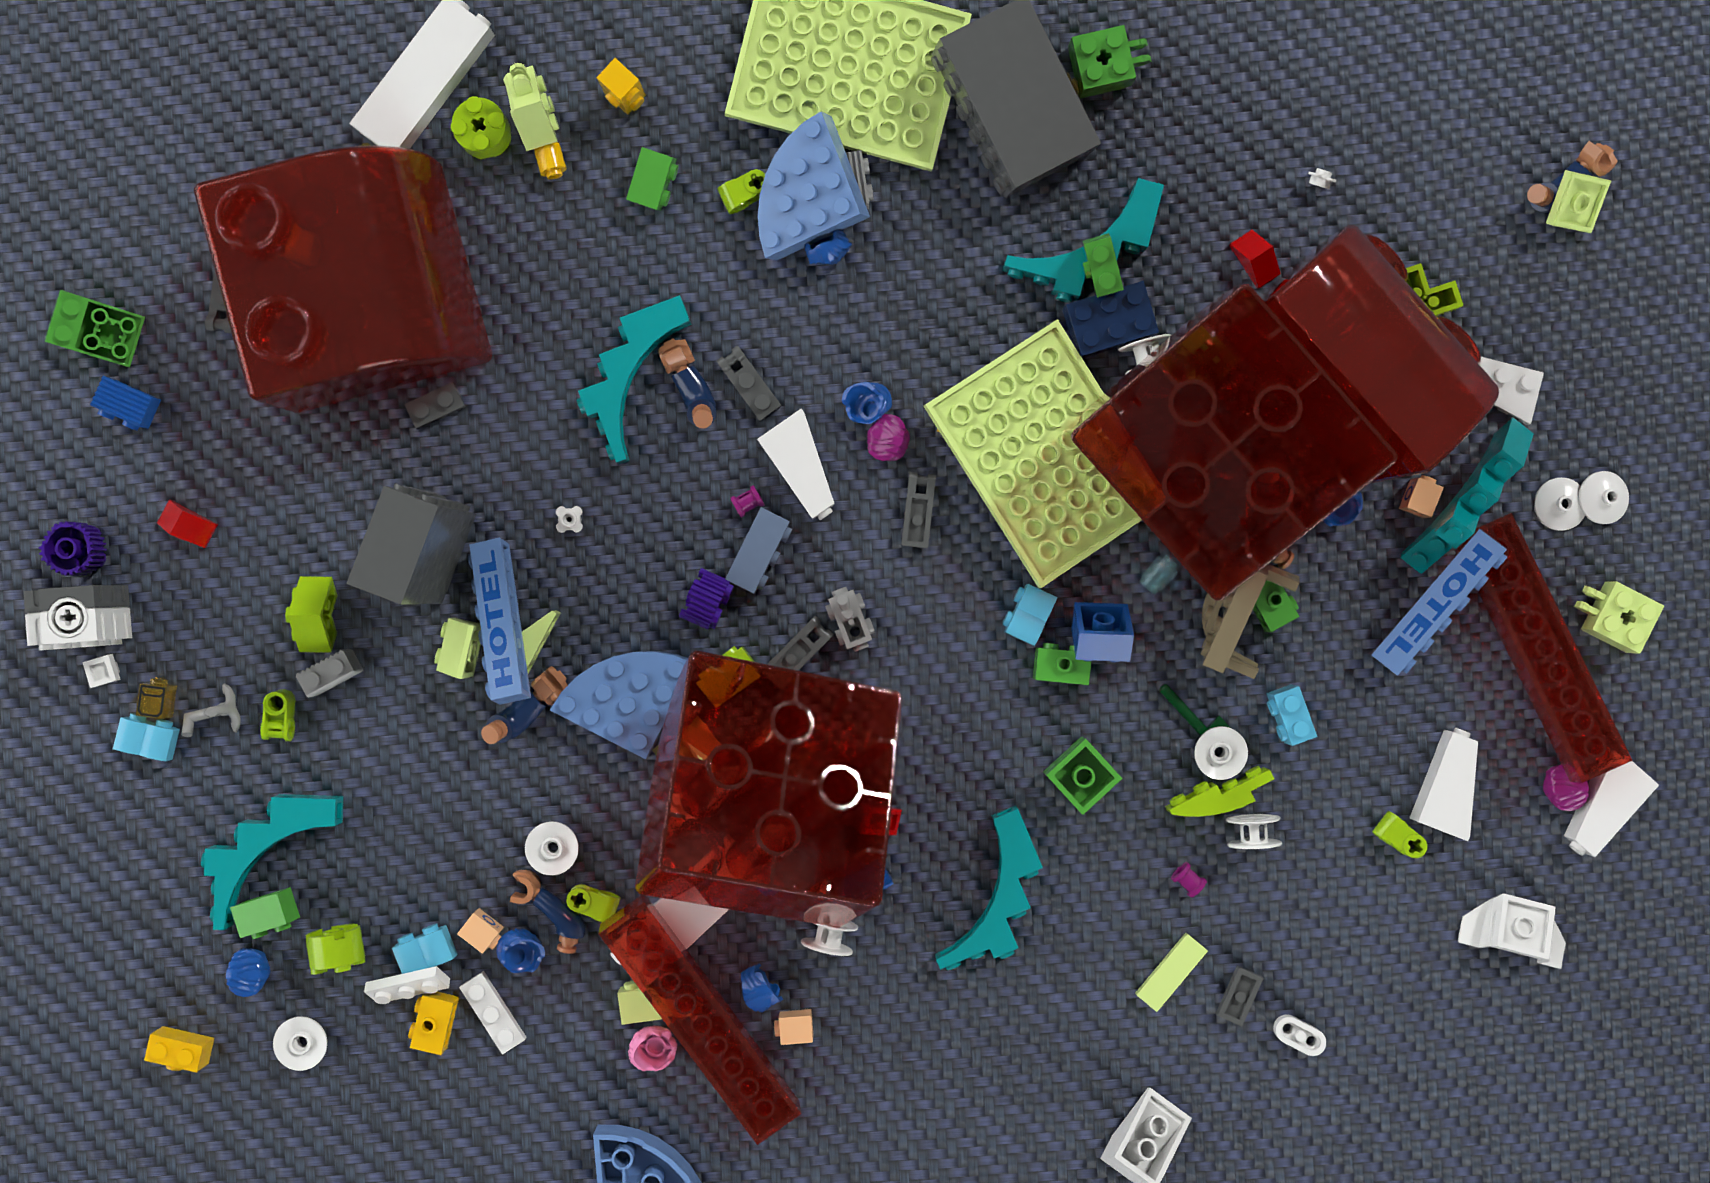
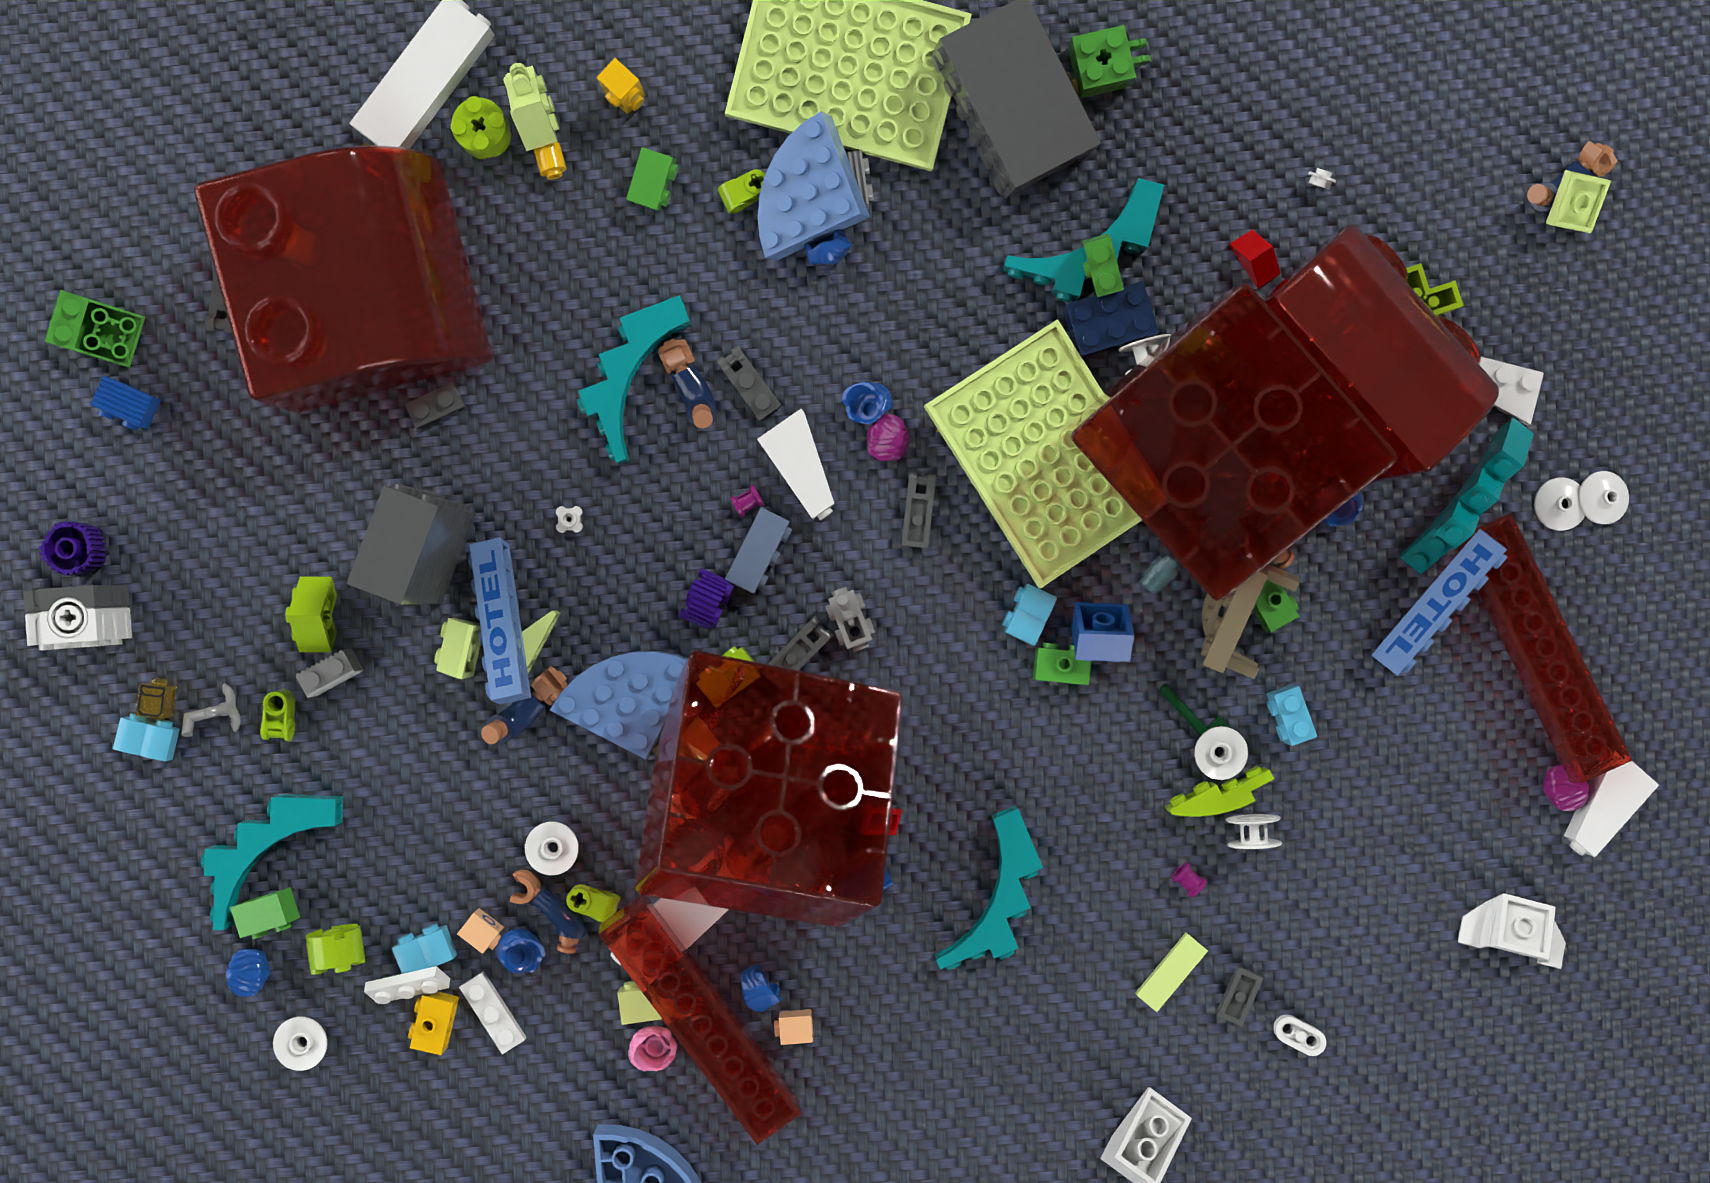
(101, 671): white tile -> none
(179, 1049): yellow brick -> none
(186, 524): red slope -> none
(829, 940): white piece -> none
(1082, 775): bright green brick -> none
(1397, 834): lime piece -> none
(1421, 496): light nougat brick -> none
(1449, 786): white slope -> none
(1605, 619): yellowish green hinge -> none

